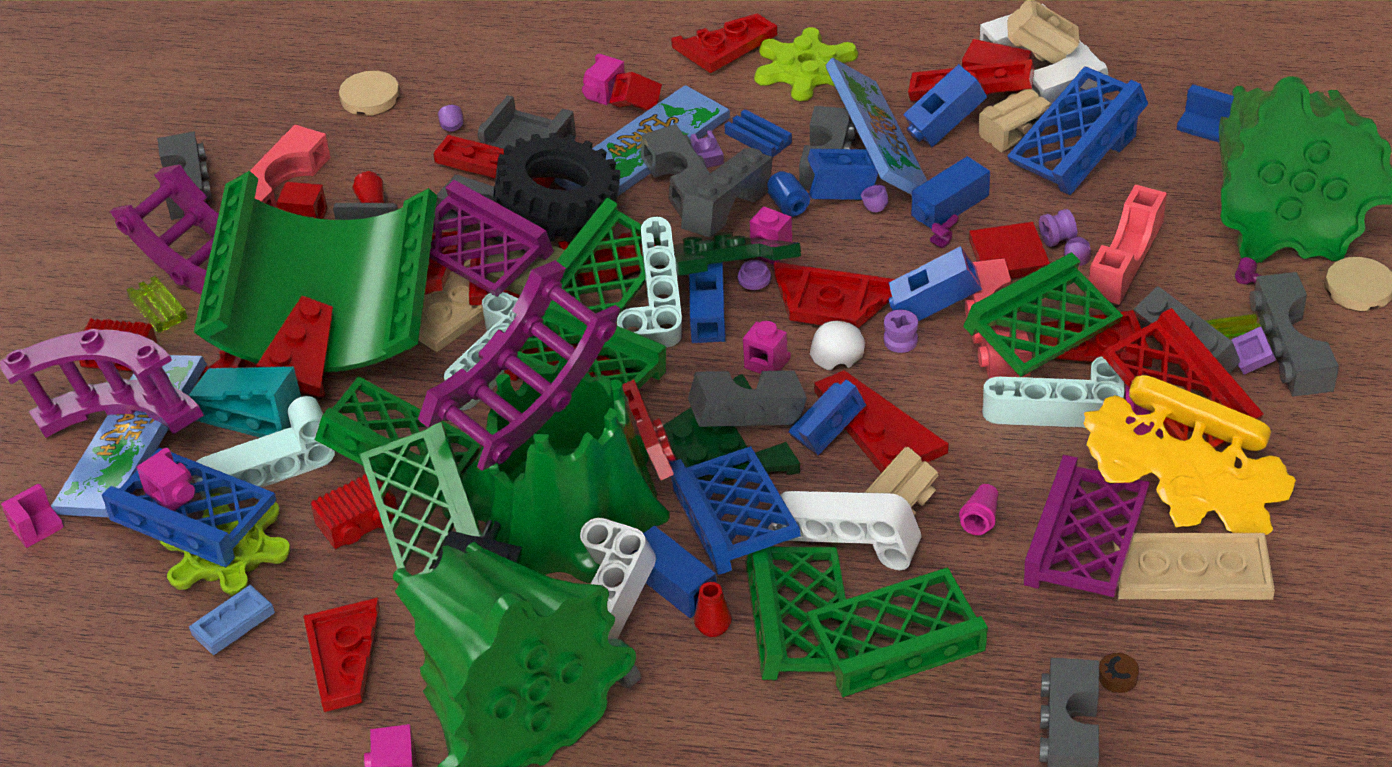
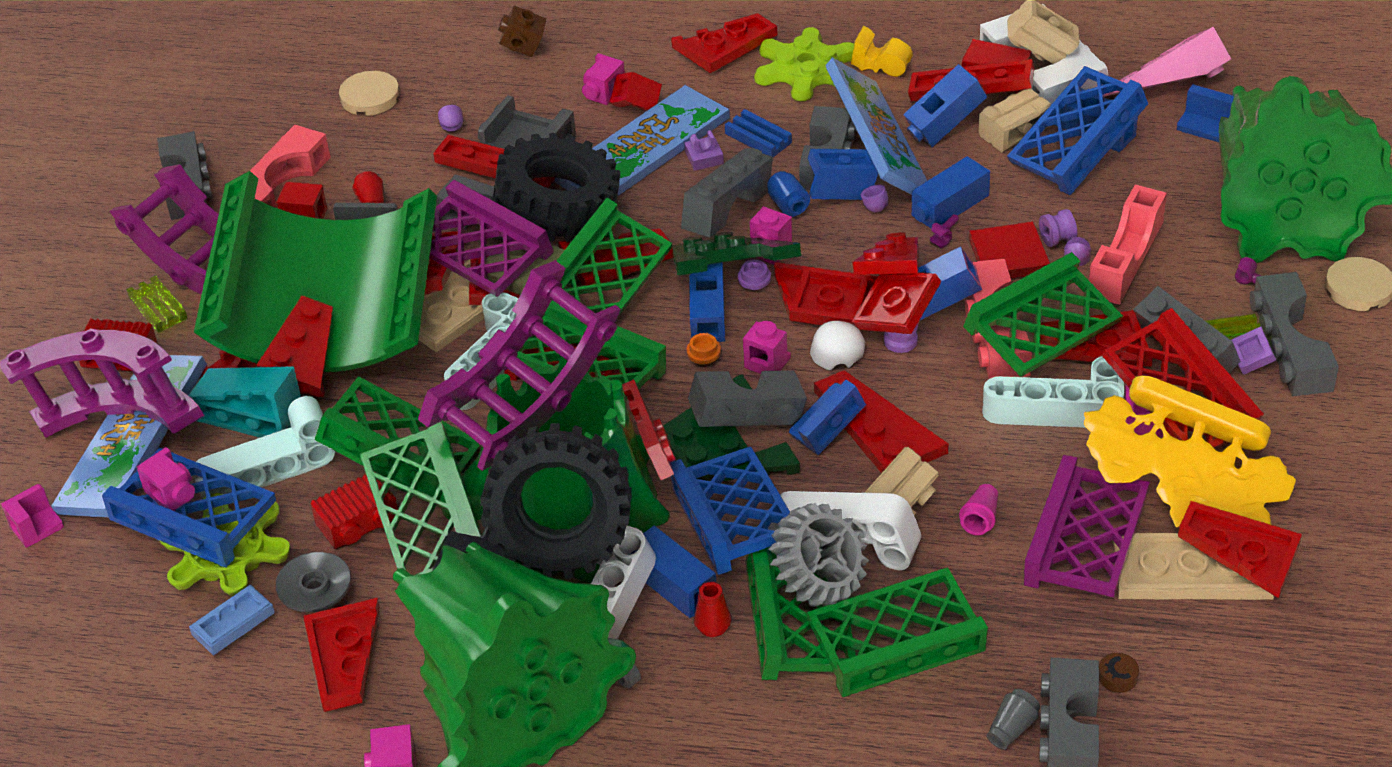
(313, 582): none -> dark grey dish
(521, 30): none -> reddish brown brick
(547, 547): none -> black tyre
(658, 282): light aqua beam -> none
(672, 153): dark grey arch -> none
(703, 349): none -> orange plate
(799, 554): none -> light grey gear
(890, 58): none -> yellow leg
(891, 256): none -> red wing
(896, 302): none -> red tile
(1013, 717): none -> dark grey cone
(1187, 60): none -> bright pink wedge
(1242, 544): none -> red wing

